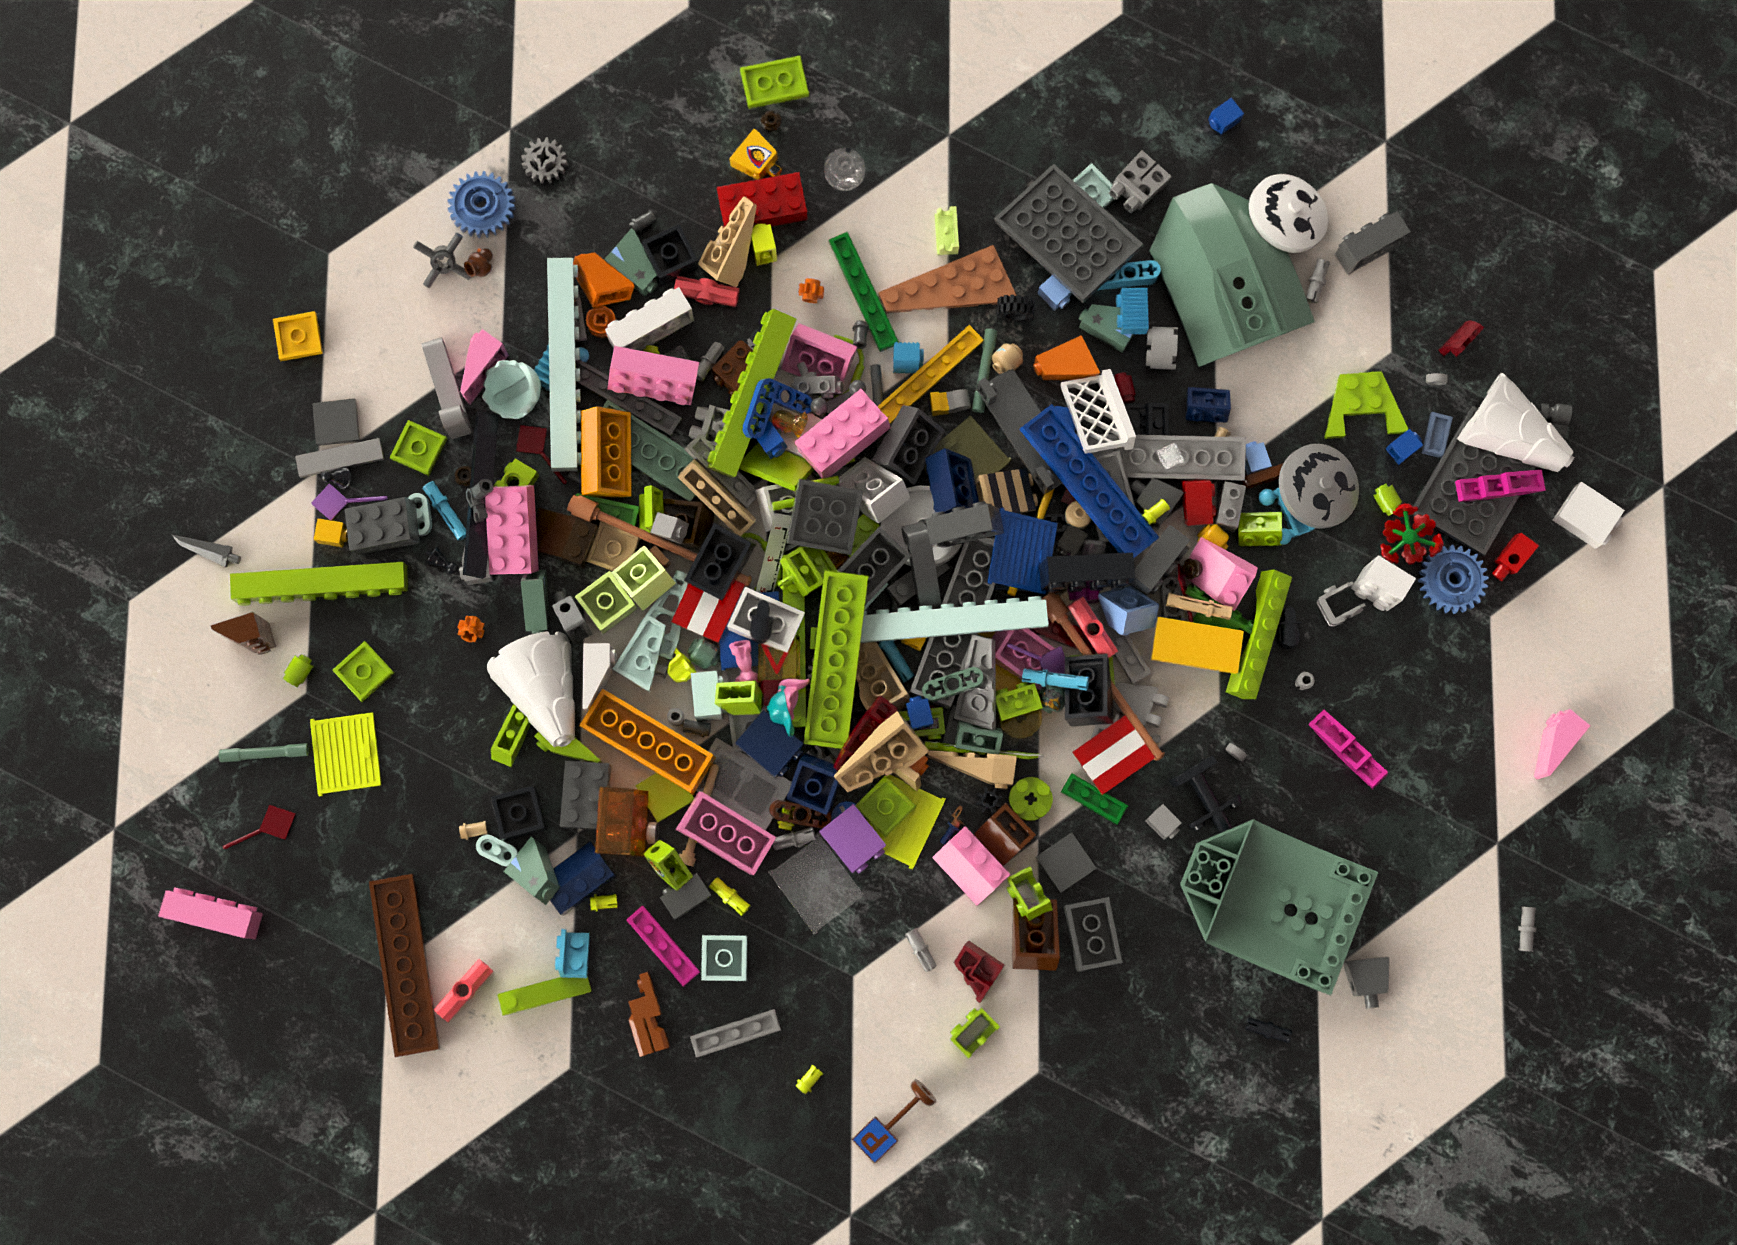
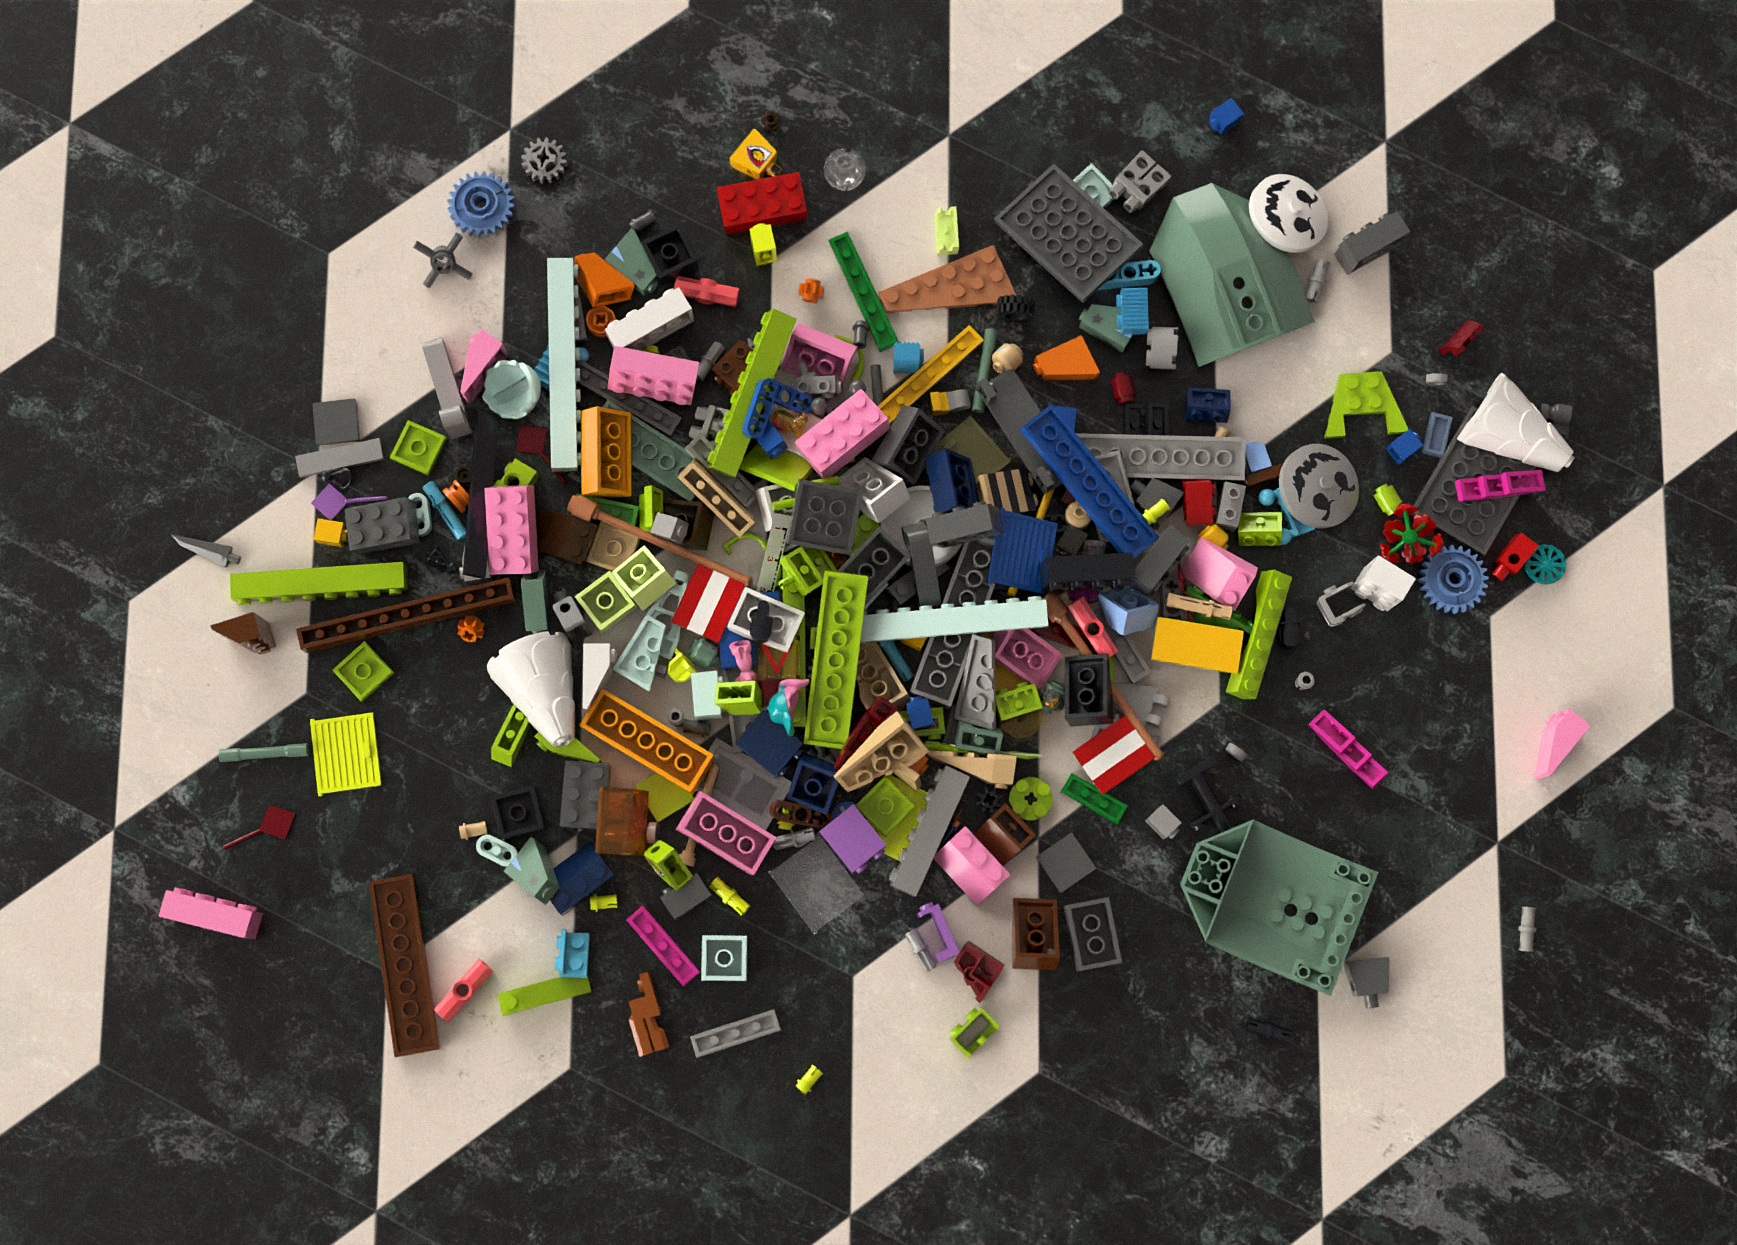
(297, 336): yellow plate -> none
(298, 670): lime brick -> none
(406, 615): none -> reddish brown brick
(457, 496): none -> orange wheel
(476, 499): dark grey bar -> none
(478, 263): reddish brown animal -> none
(660, 557): medium nougat tile -> none
(719, 561): black slope -> none
(728, 254): tan wedge -> none
(774, 82): lime tile -> none
(876, 1138): piece -> none
(929, 831): none -> light grey brick
(939, 694): sand green beam -> none
(943, 929): none -> medium lavender panel
(1028, 894): lime window -> none
(1052, 661): medium lavender piece -> none
(1054, 293): light blue brick -> none
(1055, 679): medium azure pin -> none
(1115, 408): white fence -> none
(1169, 456): clear slope -> none
(1196, 568): dark brown plate -> none
(1546, 565): none -> teal wheel
(1589, 515): white brick -> none

